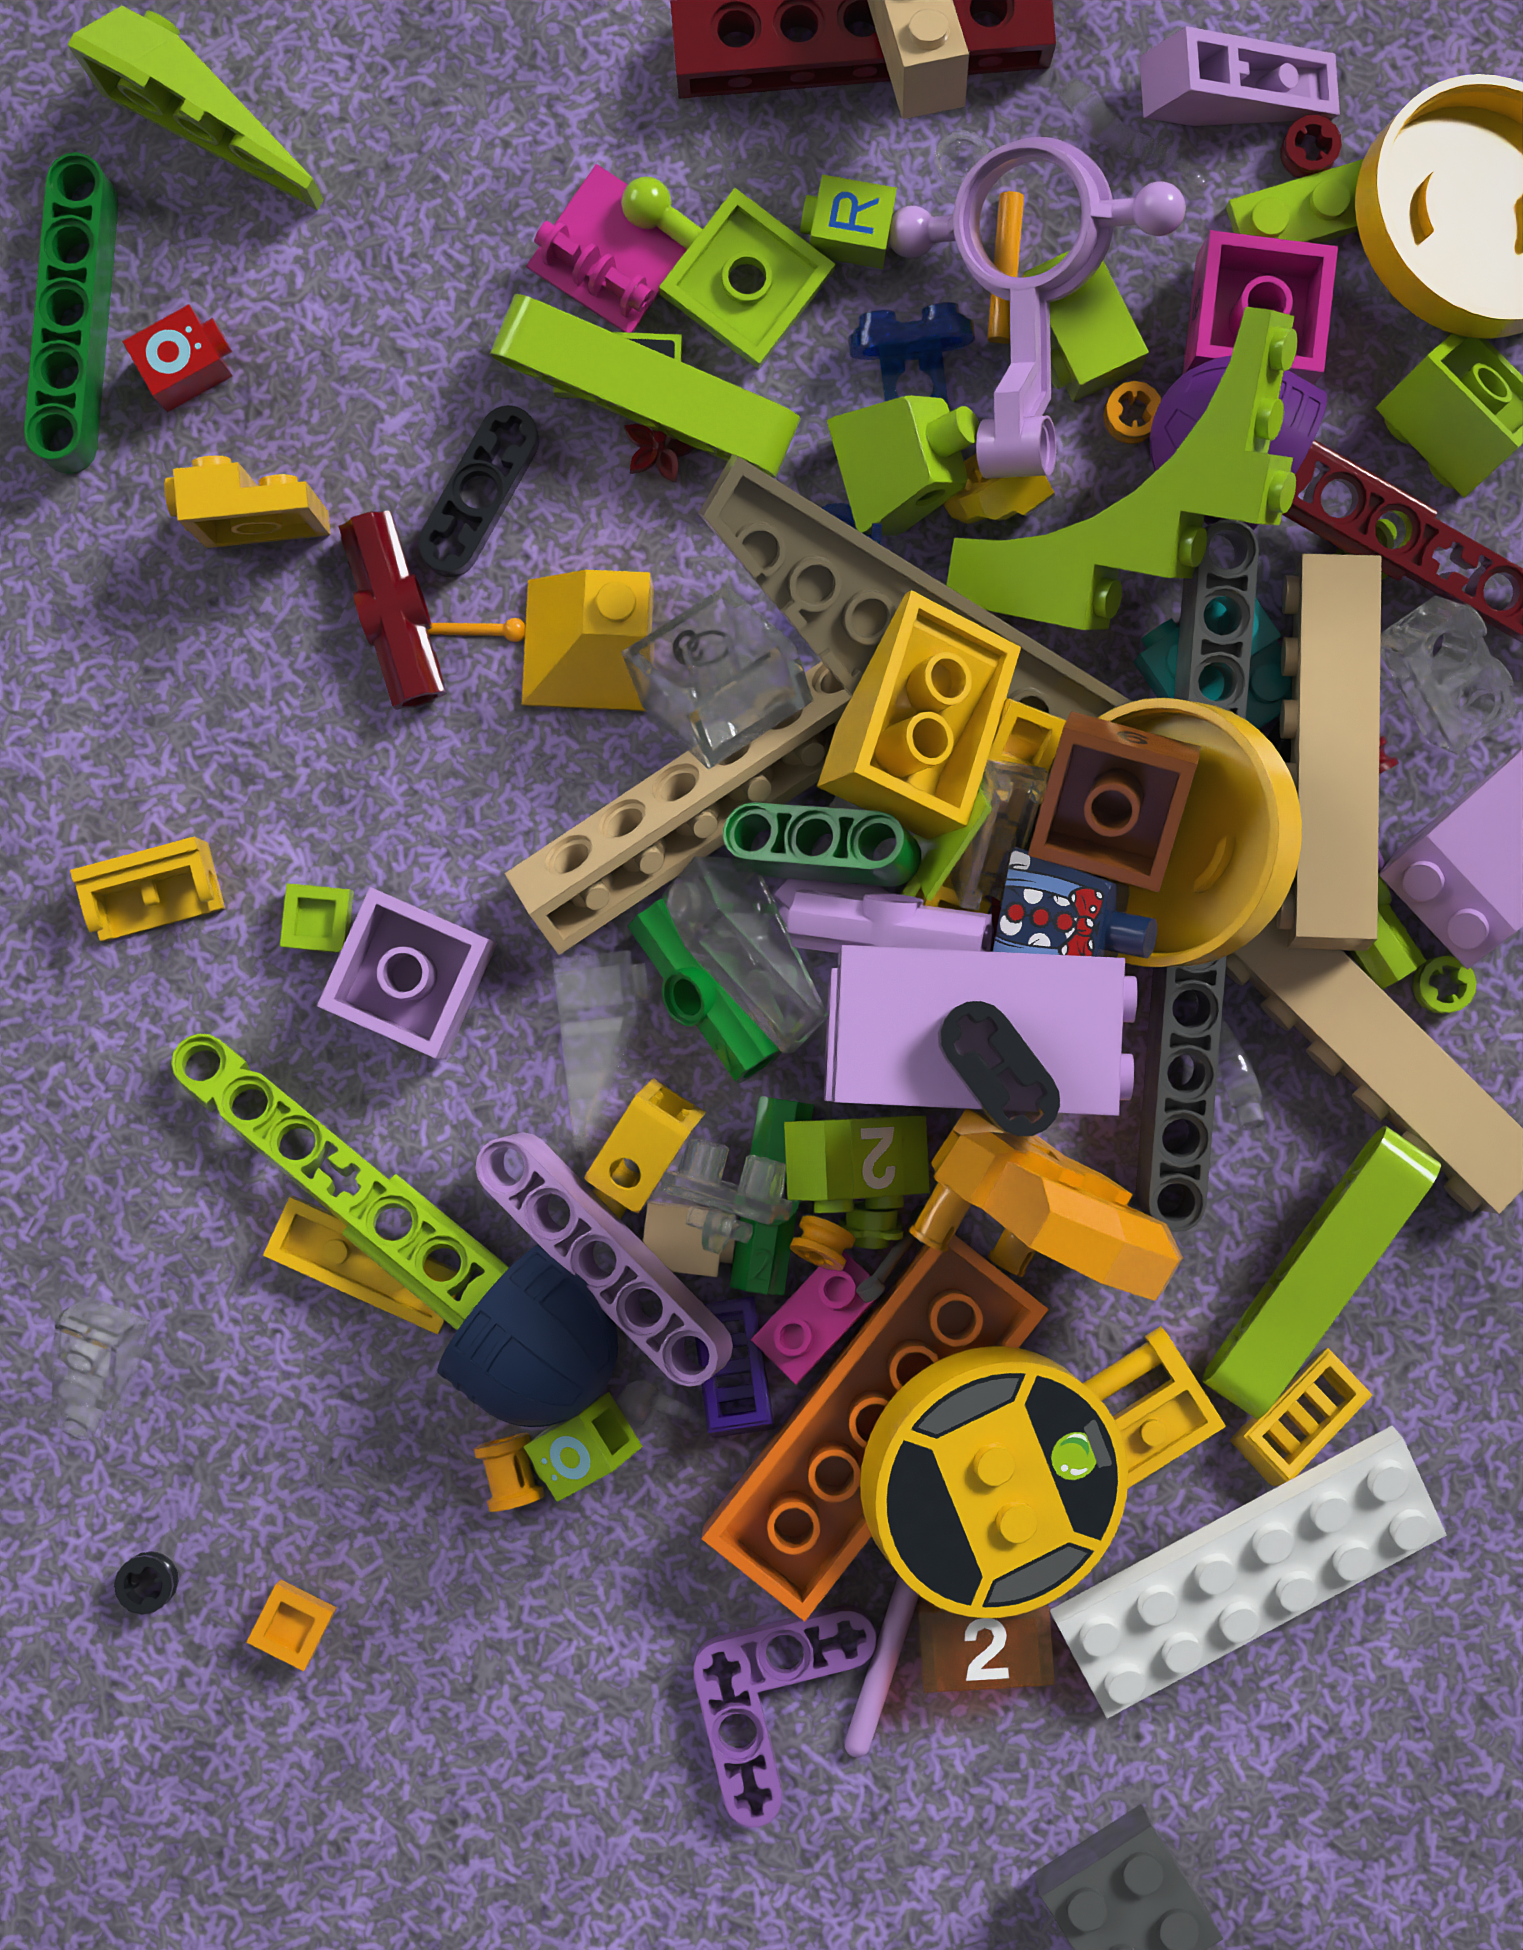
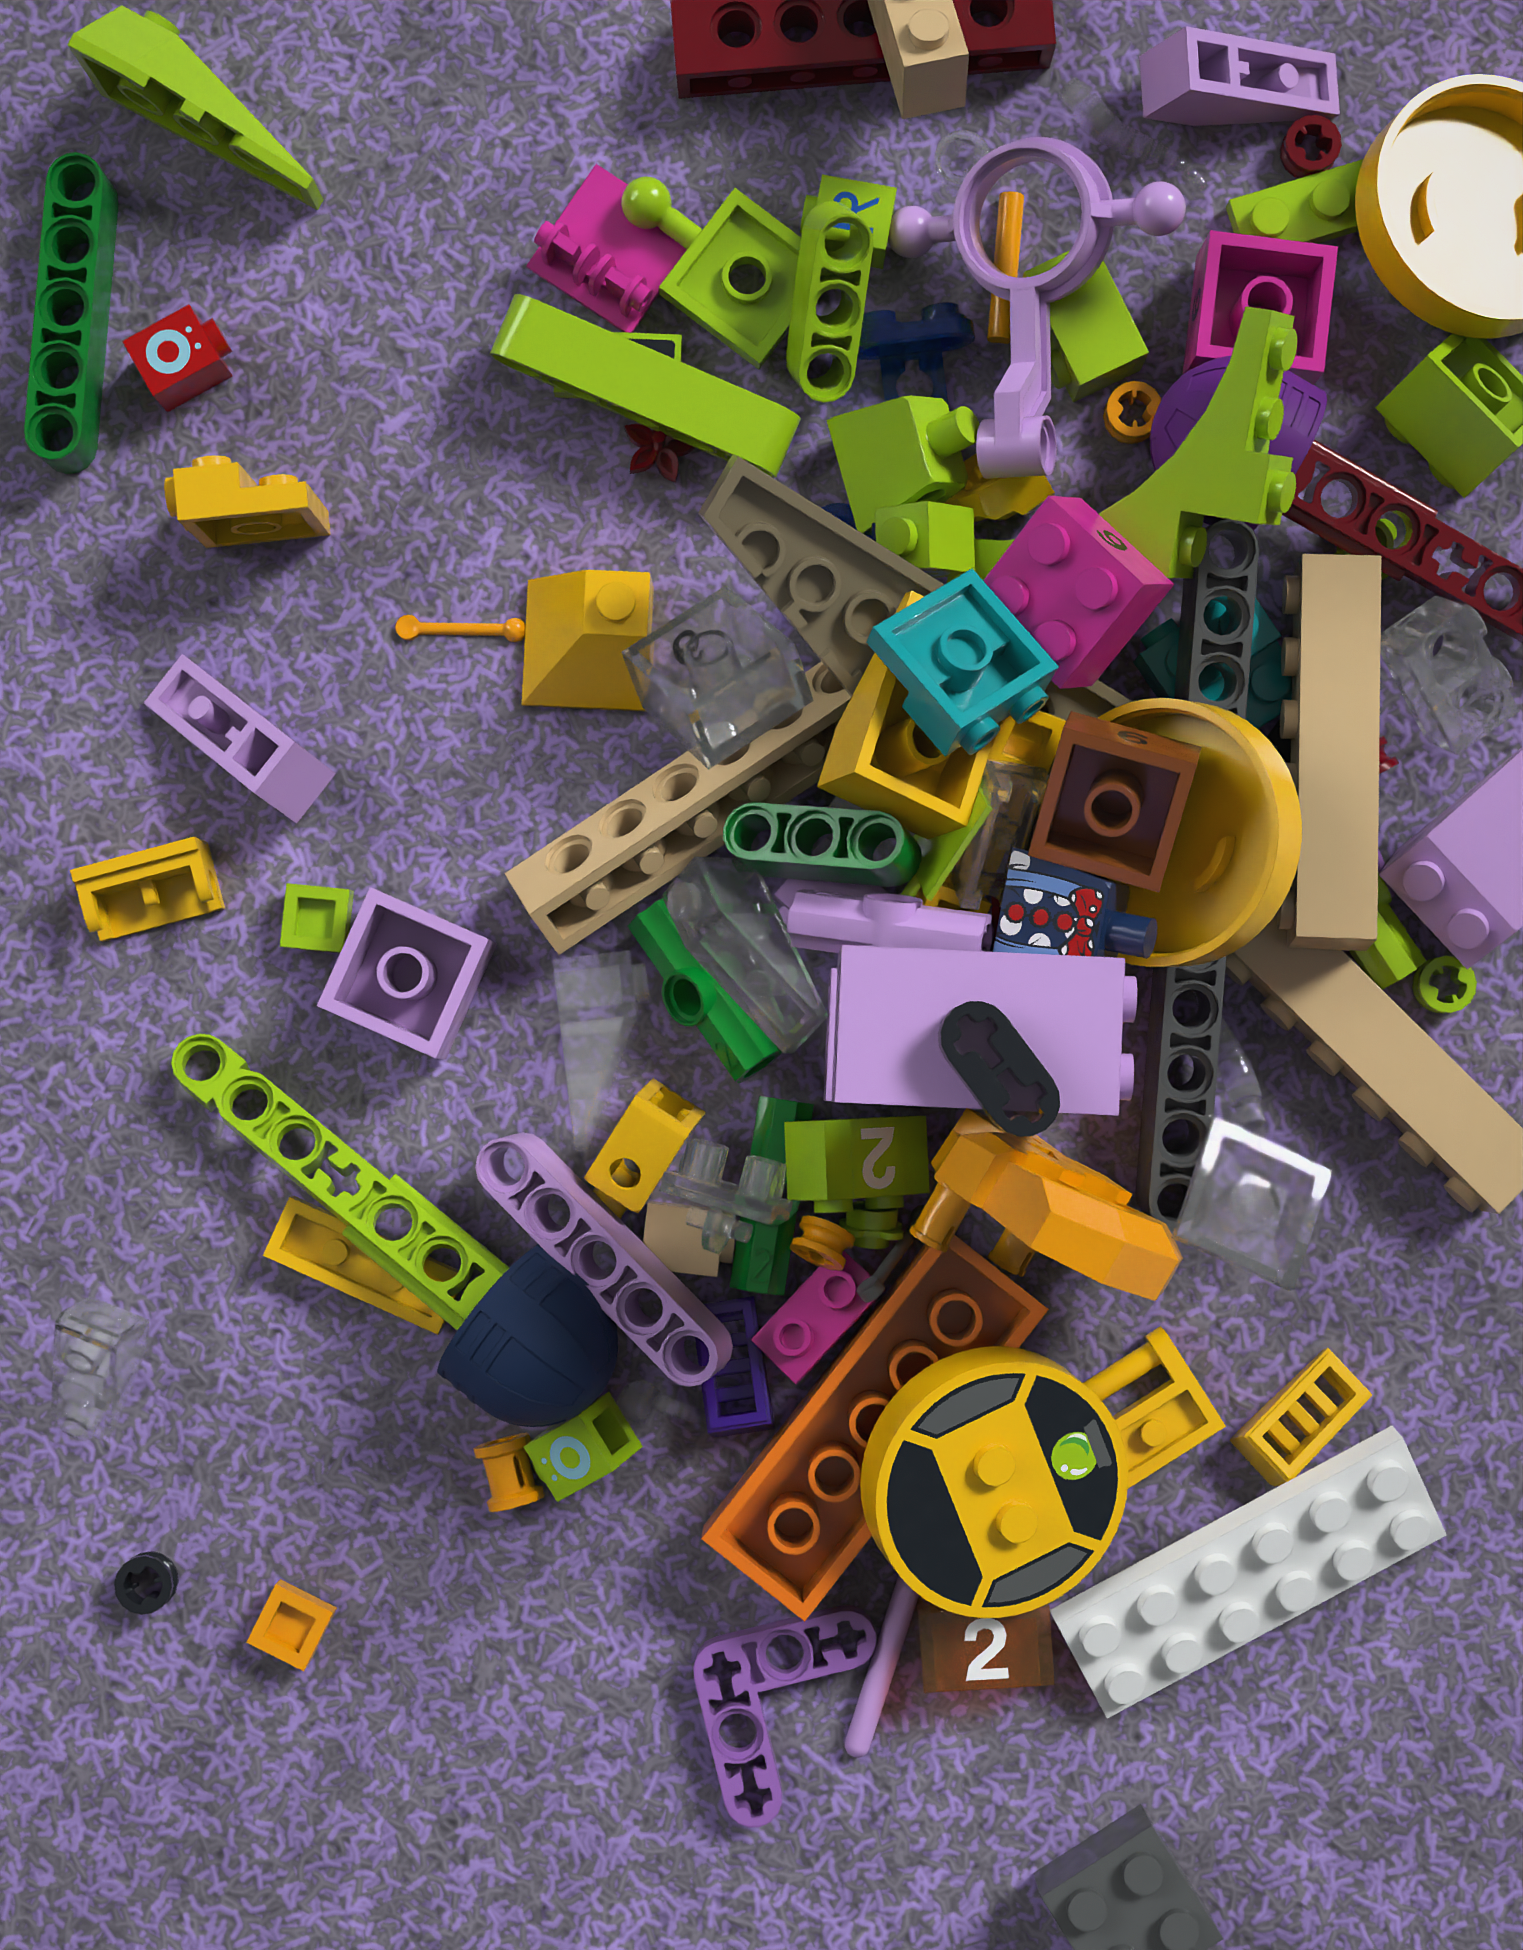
(239, 739): none -> lavender slope
(392, 609): dark red piece -> none
(514, 458): black beam -> none
(817, 273): none -> lime beam
(929, 536): none -> lime brick
(963, 663): none -> teal plate
(1076, 588): none -> dark pink brick
(1252, 1204): none -> clear slope
(1321, 1272): lime beam -> none

